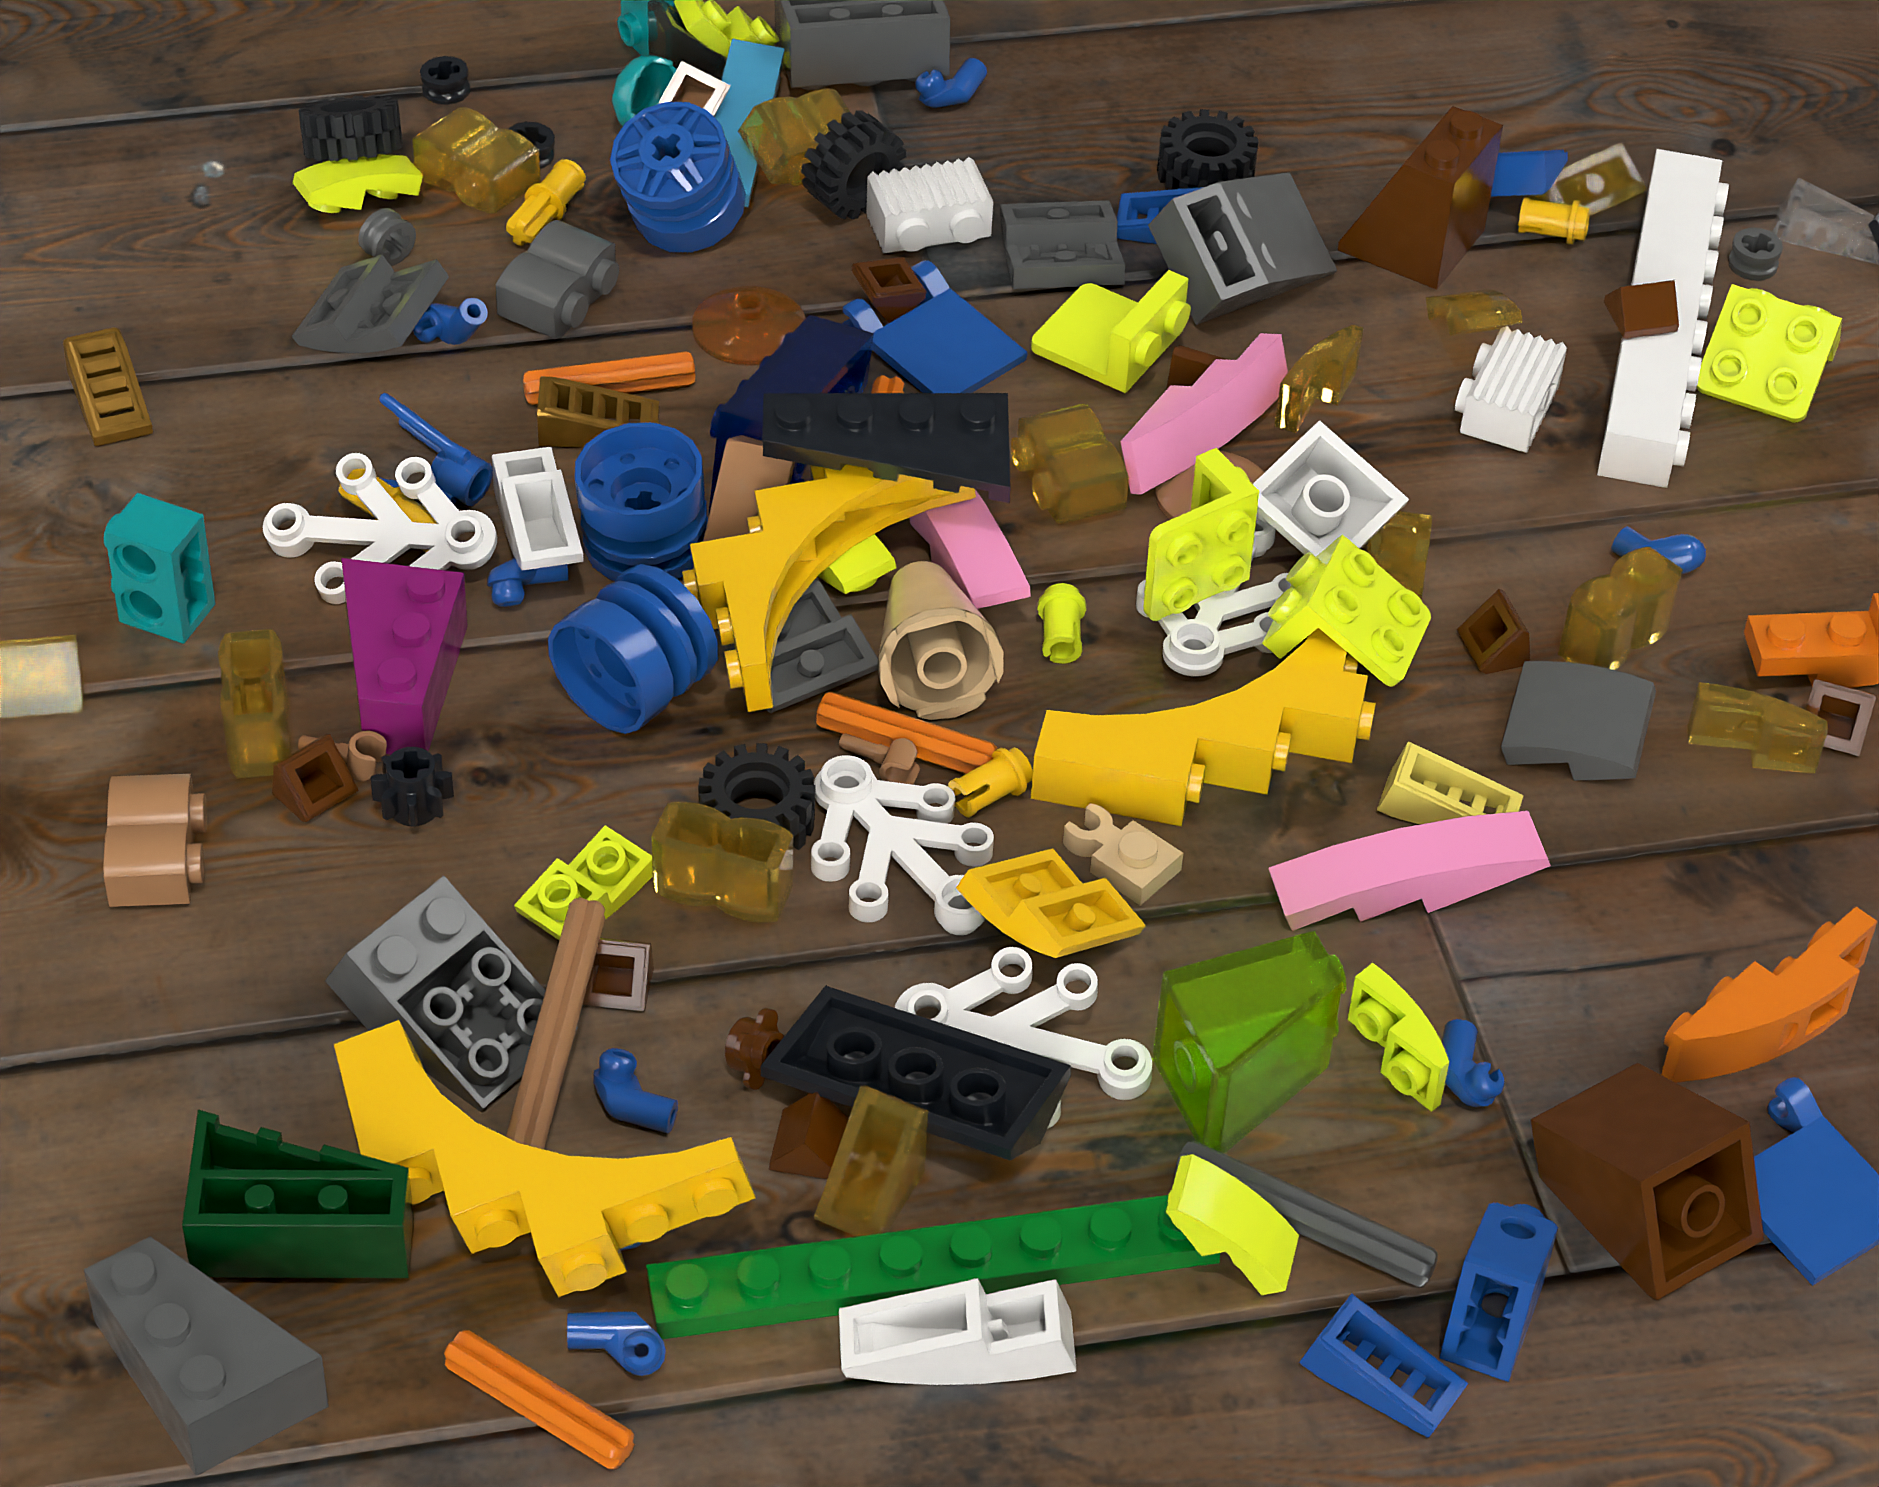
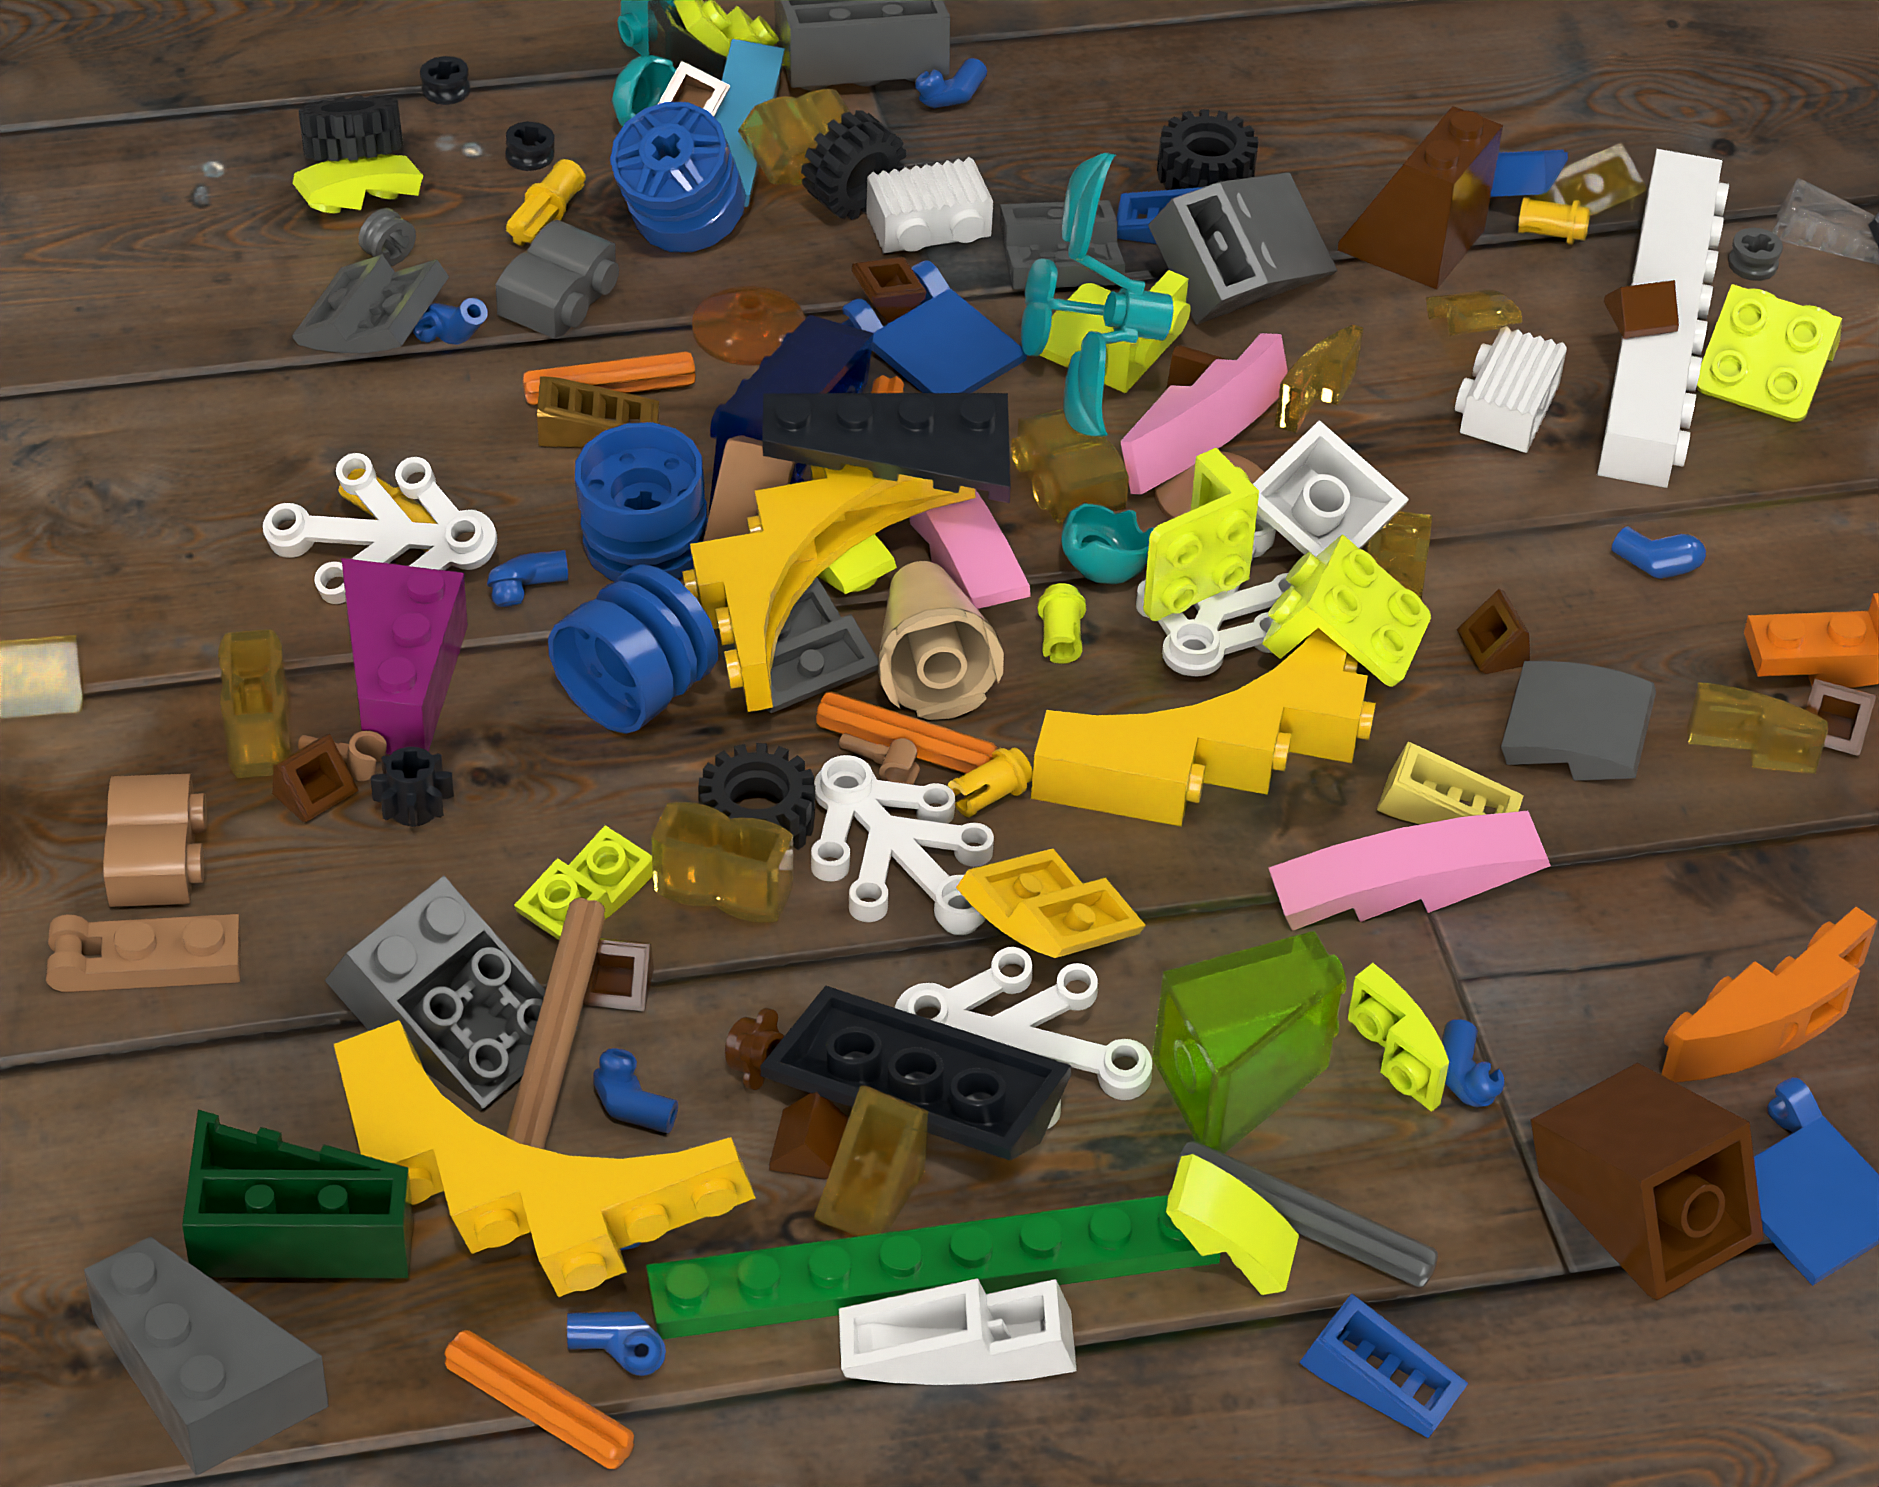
(106, 384): pearl gold slope -> none
(143, 952): none -> medium nougat plate
(160, 567): teal brick -> none
(455, 468): blue plant -> none
(476, 160): clear yellow brick -> none
(535, 509): white slope -> none
(1105, 543): none -> teal hair
(1129, 311): none -> teal plant
(1129, 858): tan plate -> none
(1508, 1259): blue torso -> none
(1620, 610): clear yellow brick -> none

